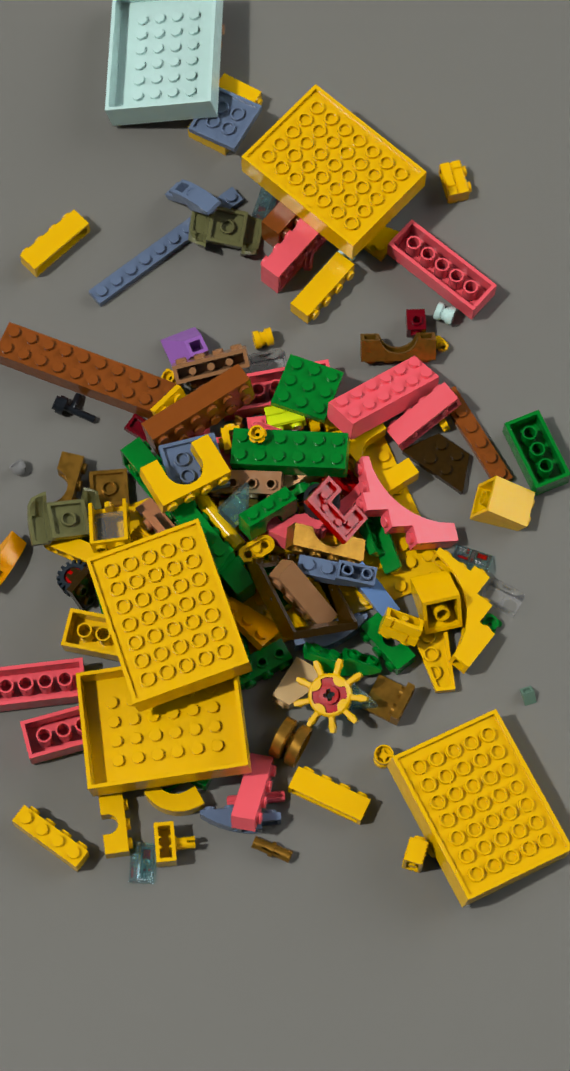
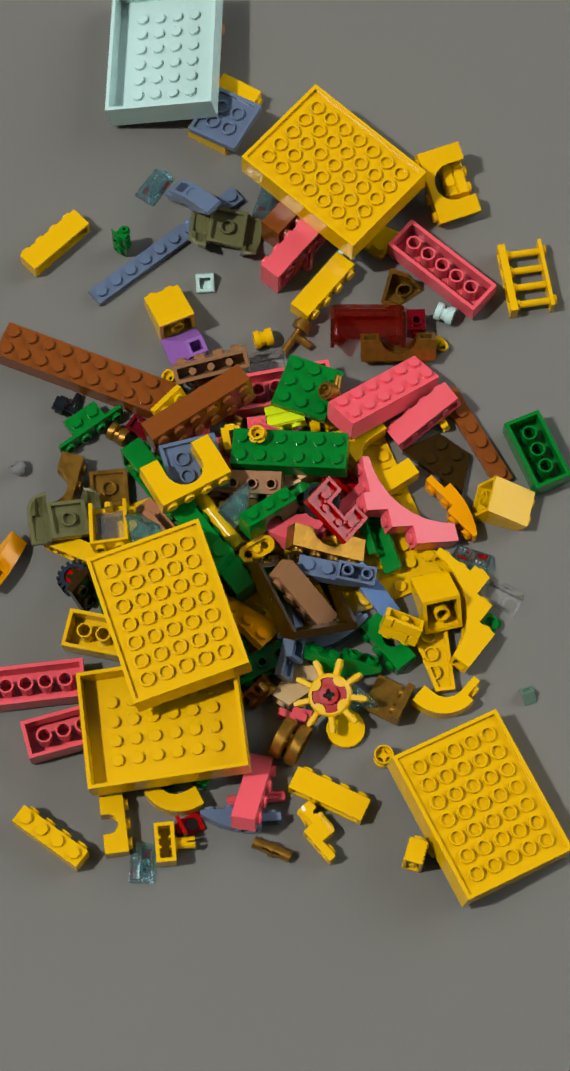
(88, 423): none -> green bracket
(118, 434): none -> pearl gold wheel
(121, 240): none -> green hinge
(141, 526): none -> clear light blue slope
(154, 187): none -> clear light blue slope
(169, 311): none -> yellow slope
(181, 825): none -> red bracket
(205, 282): none -> light aqua slope
(258, 692): none -> pearl gold hips
(291, 650): none -> sand blue slope
(299, 714): none -> coral plate
(301, 326): none -> pearl gold piece
(318, 830): none -> yellow plate
(329, 391): none -> pearl gold piece
(347, 733): none -> yellow tile
(351, 320): none -> clear red windscreen
(400, 288): none -> pearl gold slope
(445, 209): none -> yellow arch
(445, 707): none -> yellow arch
(458, 510): none -> light orange slope
(511, 288): none -> yellow fence

